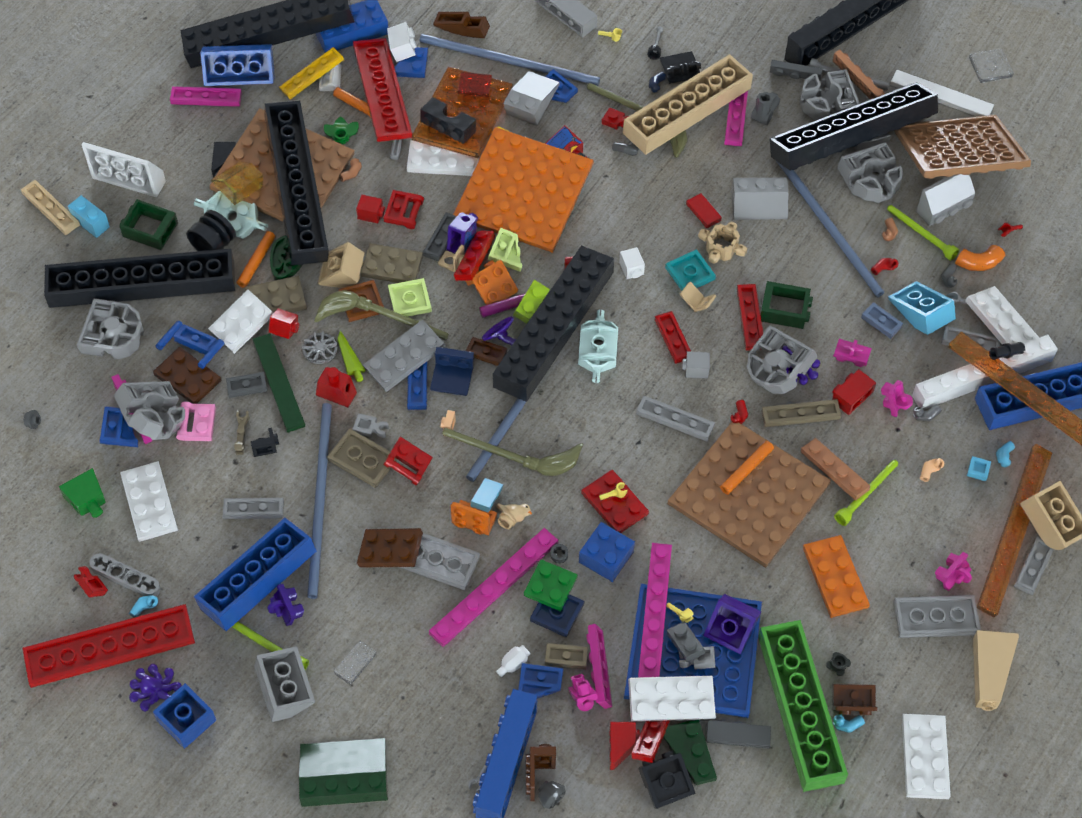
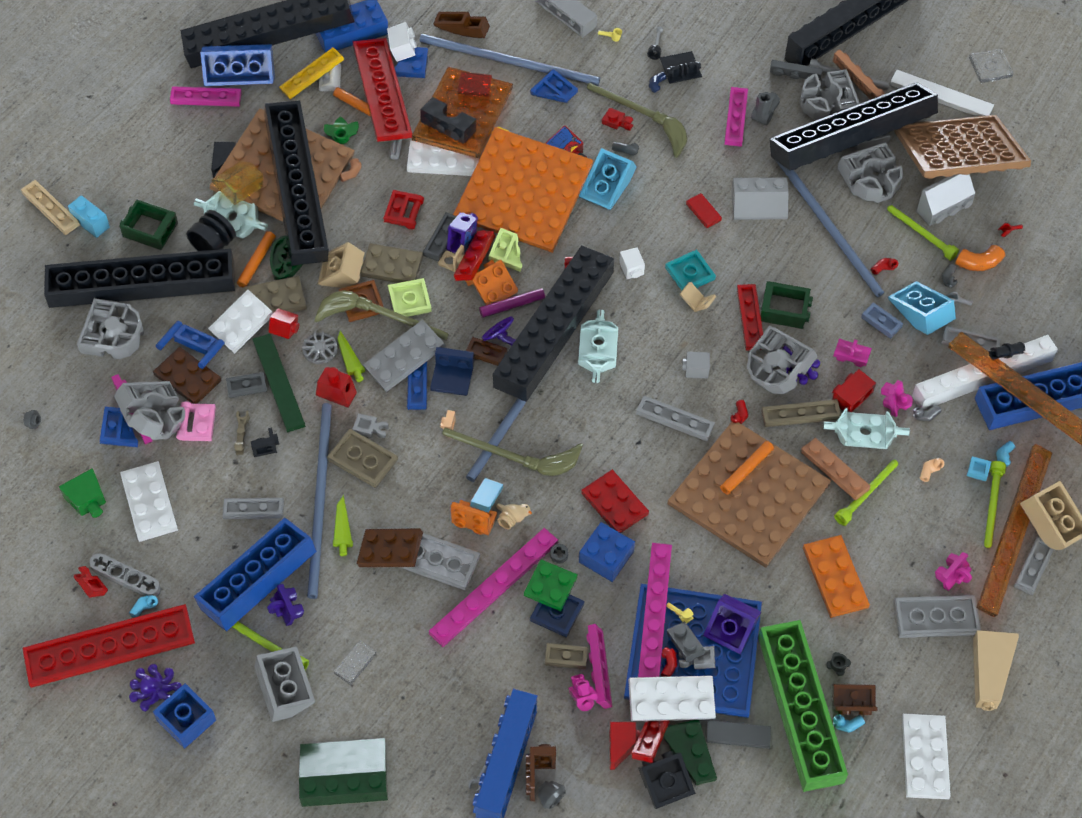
(124, 170): white slope -> none
(342, 533): none -> lime bar
(370, 209): red brick -> none
(410, 456): red plate -> none
(513, 660): white plant -> none
(530, 97): light grey slope -> none
(531, 301): lime brick -> none
(540, 679): blue wing -> none
(607, 179): none -> medium azure slope
(617, 492): light yellow hand -> none
(671, 658): none -> red arm
(672, 336): red tile -> none
(687, 104): tan brick -> none
(729, 234): tan piece -> none
(881, 429): none -> light aqua plate
(891, 231): nougat arm -> none
(997, 470): none -> lime piece
(1000, 317): white plate -> none

